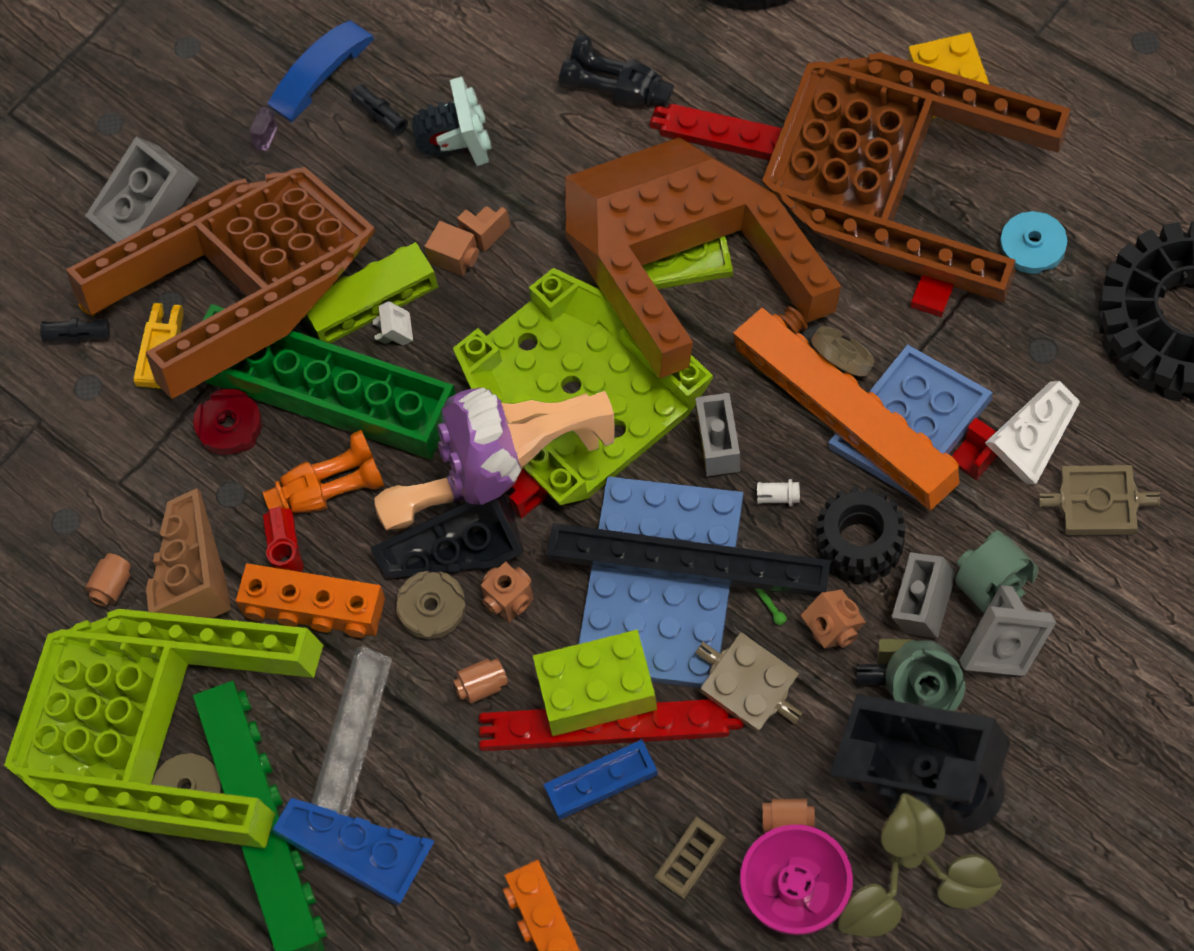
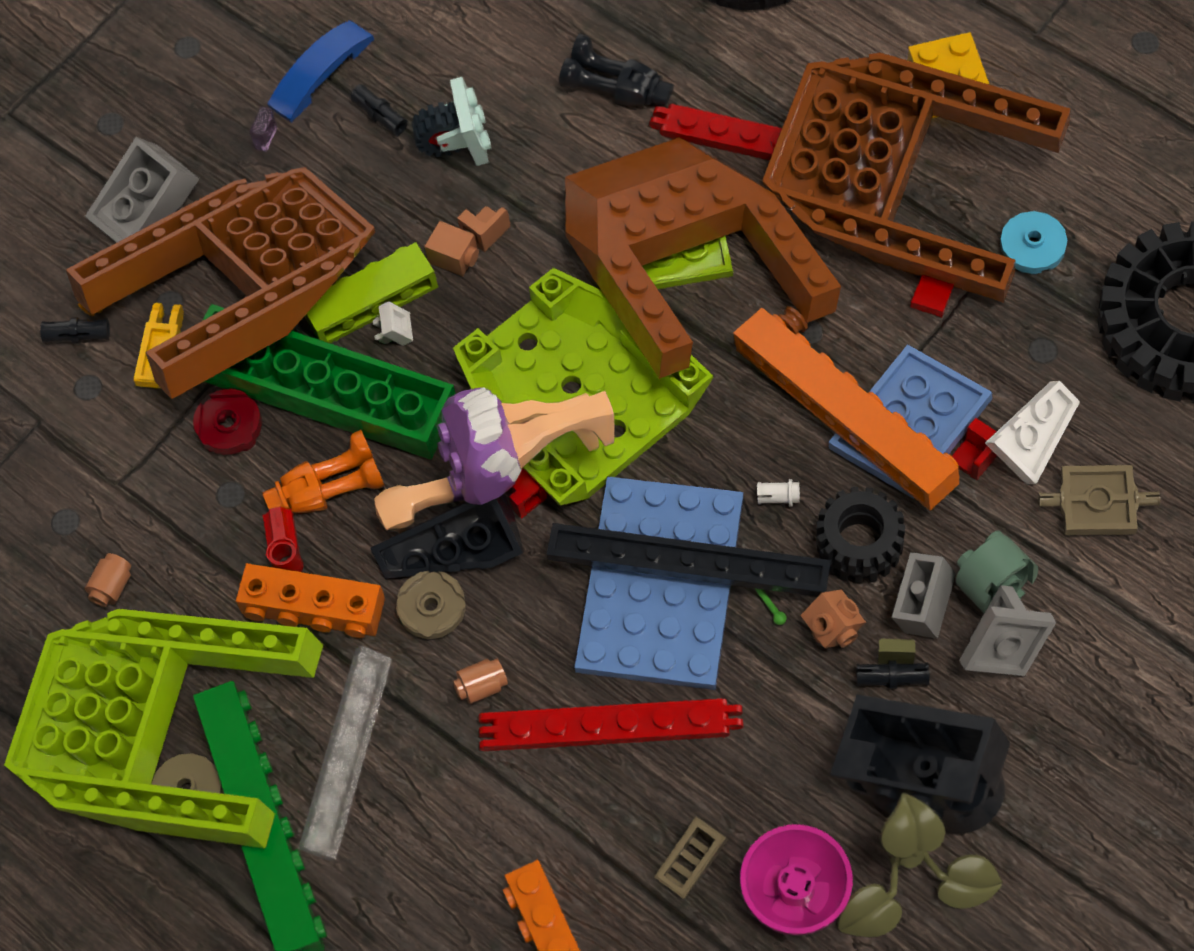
(188, 566): medium nougat wedge -> none
(362, 851): blue wing -> none
(507, 591): nougat brick -> none
(595, 682): lime brick -> none
(600, 779): blue plate -> none
(718, 434): light grey brick -> none
(749, 682): dark tan plate -> none
(787, 812): nougat brick -> none
(844, 354): dark tan plate -> none
(917, 661): sand green brick -> none

